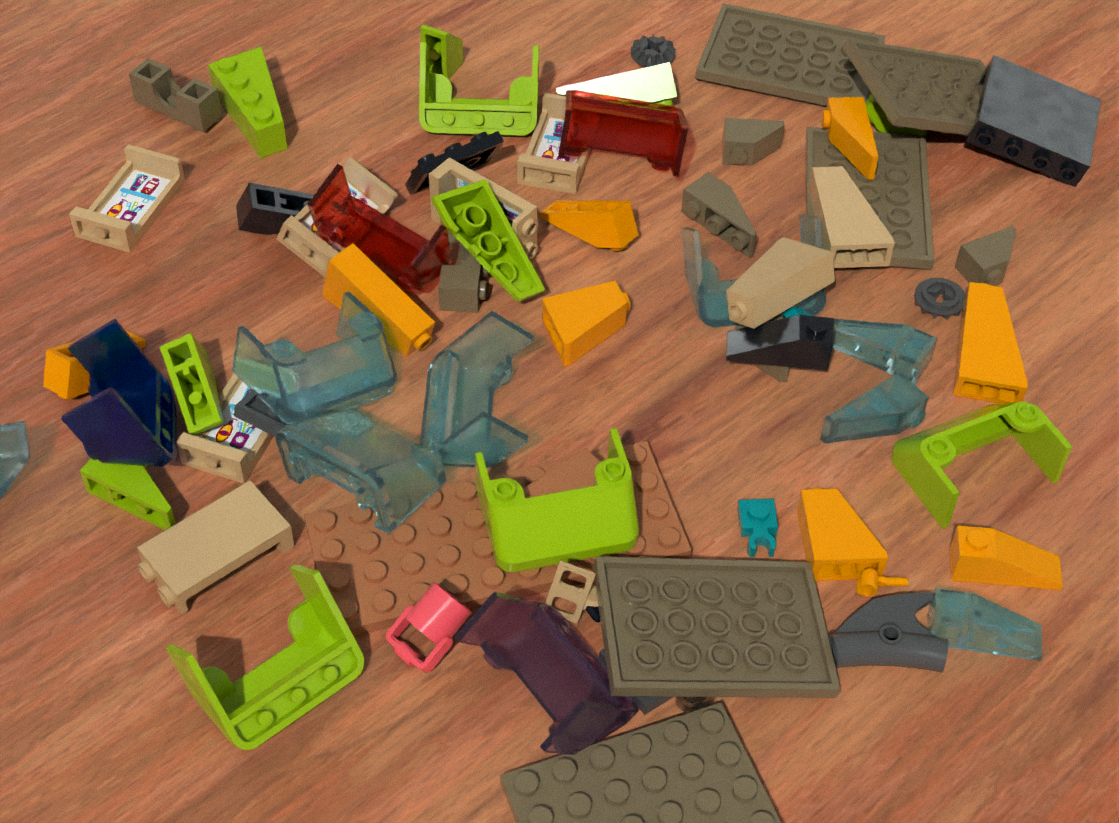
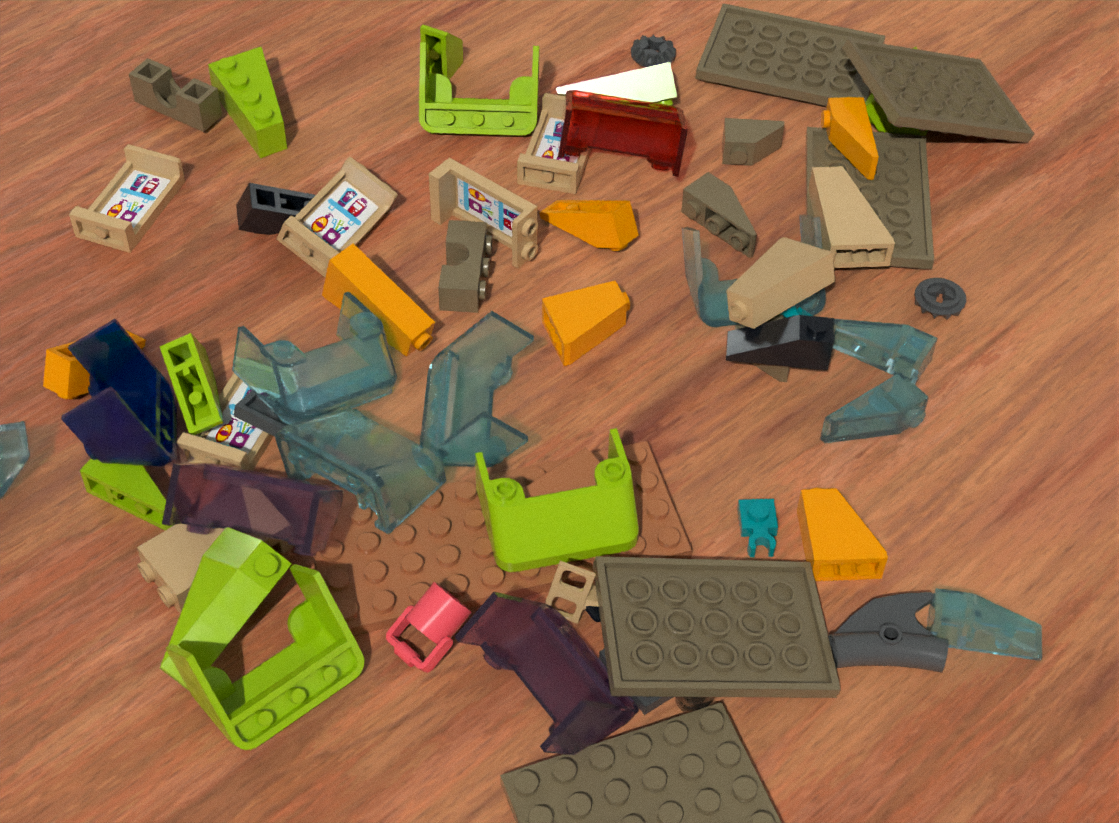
(225, 593): none -> lime wedge
(253, 504): none -> windscreen
(384, 241): clear red windscreen -> none
(471, 155): black plate -> none
(484, 230): lime wedge -> none
(869, 581): light orange hand -> none
(926, 453): lime windscreen -> none
(987, 257): dark tan slope -> none
(988, 351): light orange slope -> none
(1001, 559): light orange slope -> none
(1035, 121): panel -> none

